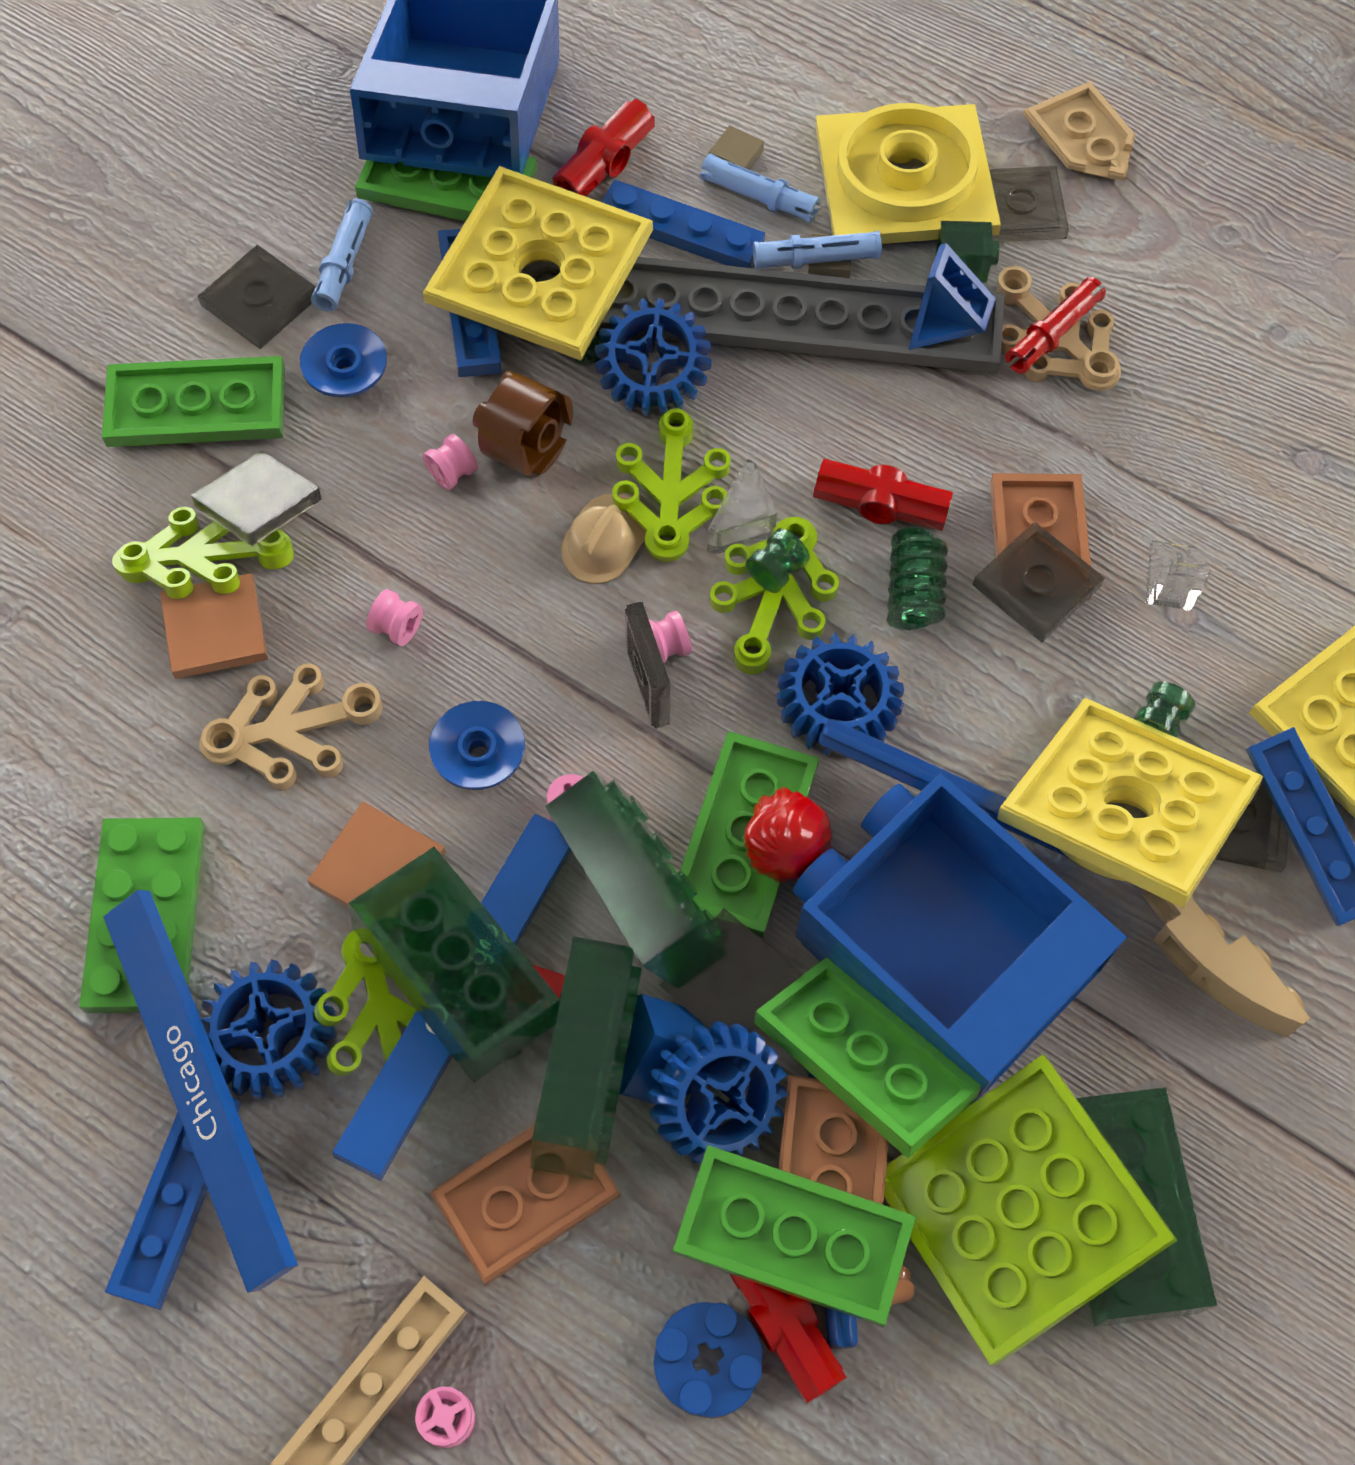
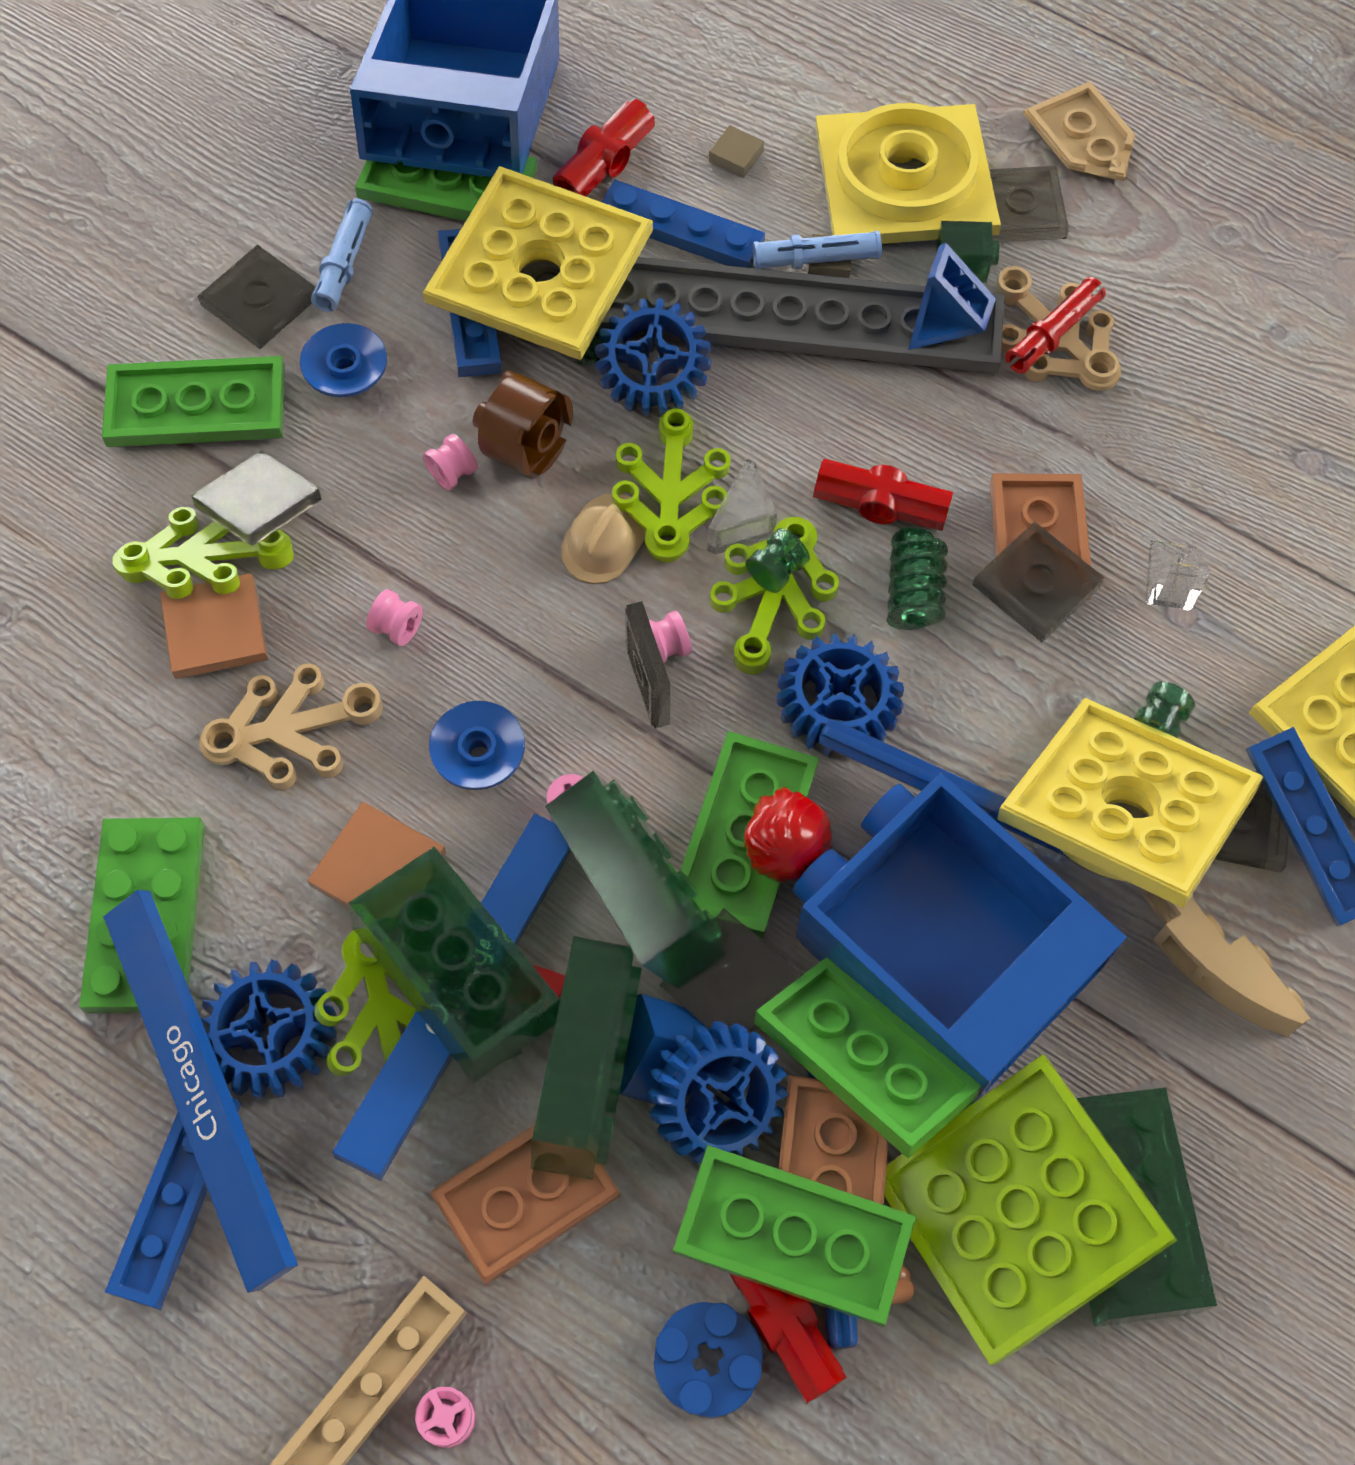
(773, 193): light blue pin -> none

